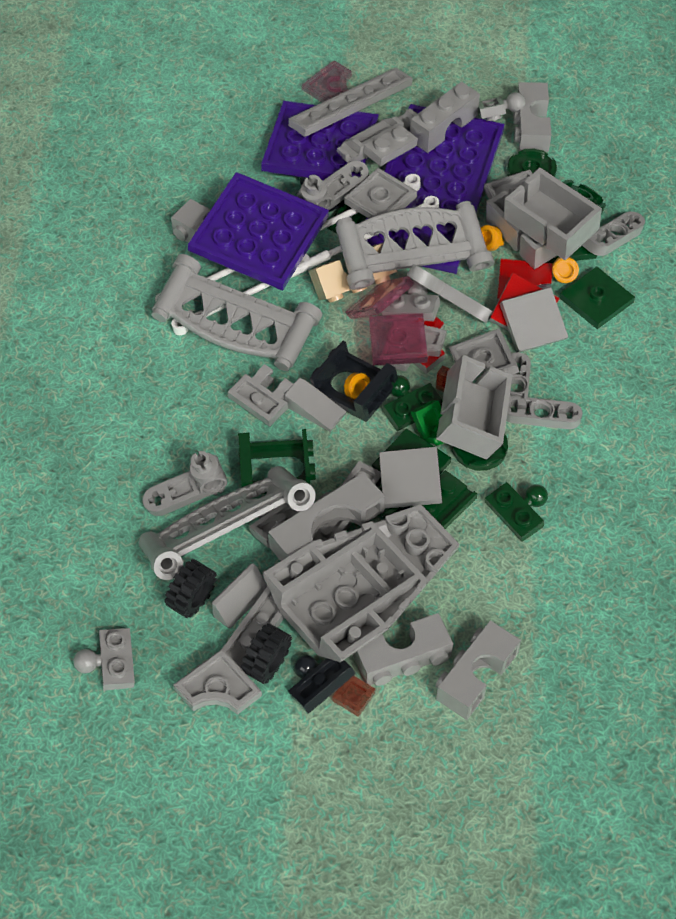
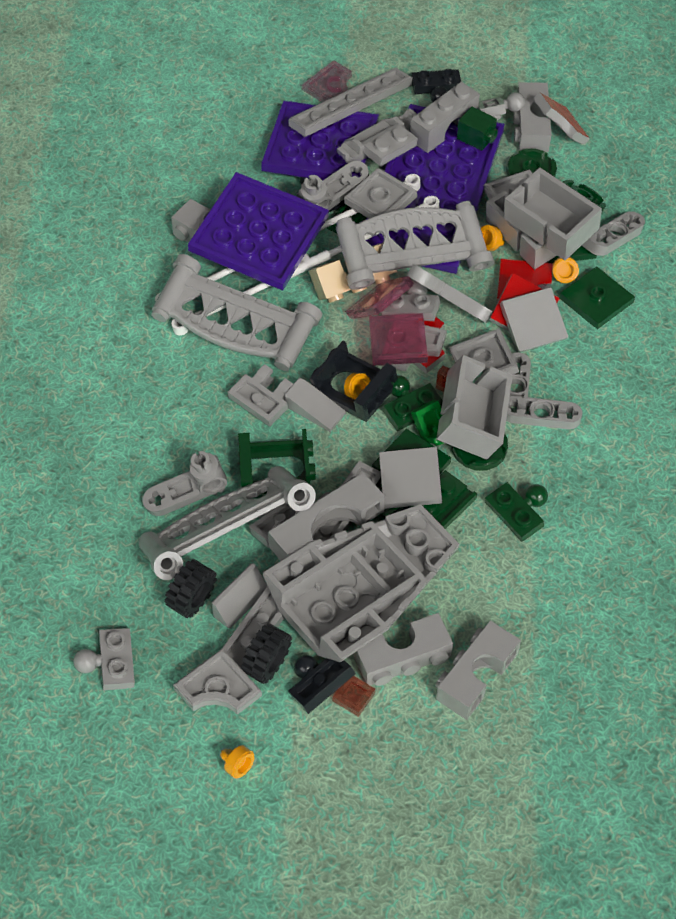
(237, 761): none -> light orange tile
(435, 82): none -> black plate
(477, 128): none -> dark green brick
(562, 117): none -> light grey tile

